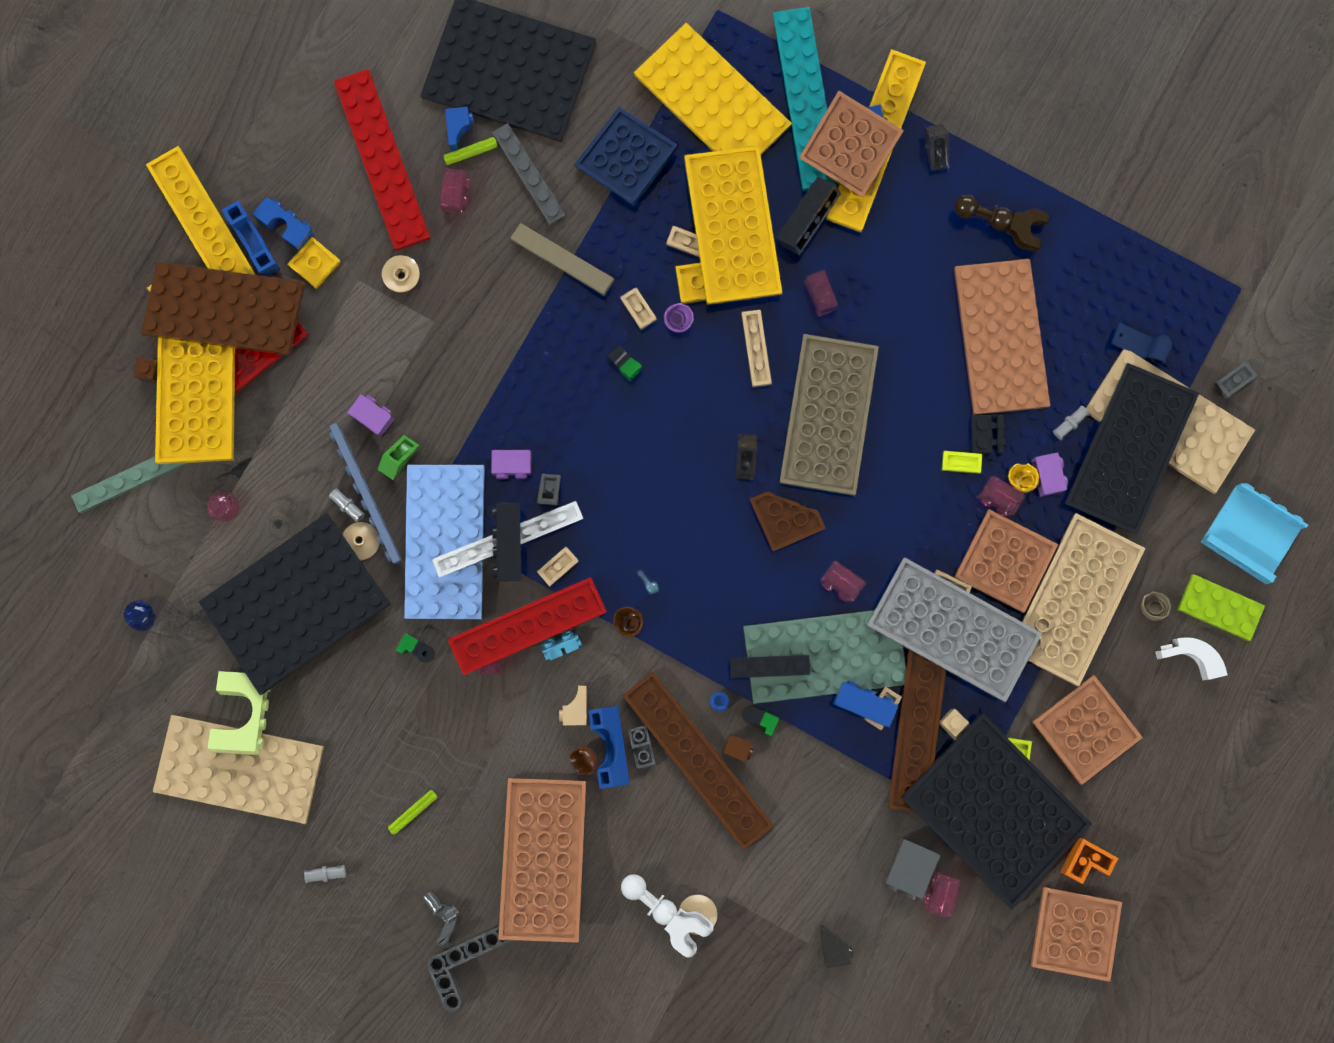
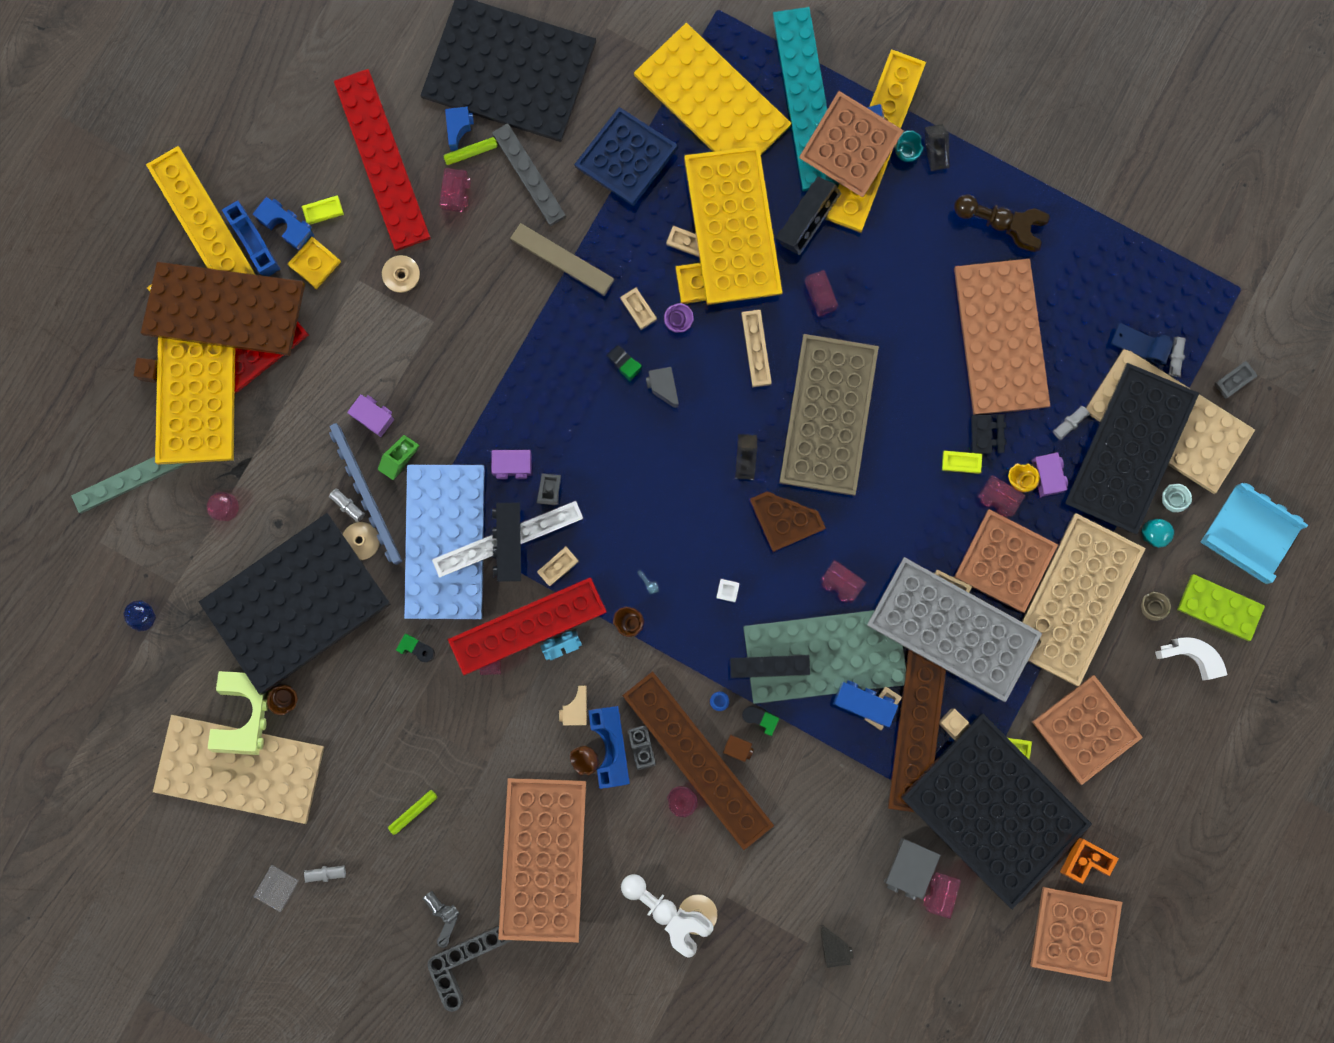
(276, 888): none -> clear piece
(282, 699): none -> reddish brown hair
(322, 210): none -> neon yellow tile
(663, 385): none -> dark grey slope
(682, 801): none -> clear pink hair
(727, 590): none -> white plate
(909, 146): none -> teal hair
(1157, 532): none -> teal hair
(1176, 498): none -> light aqua hair
(1177, 357): none -> light grey pin

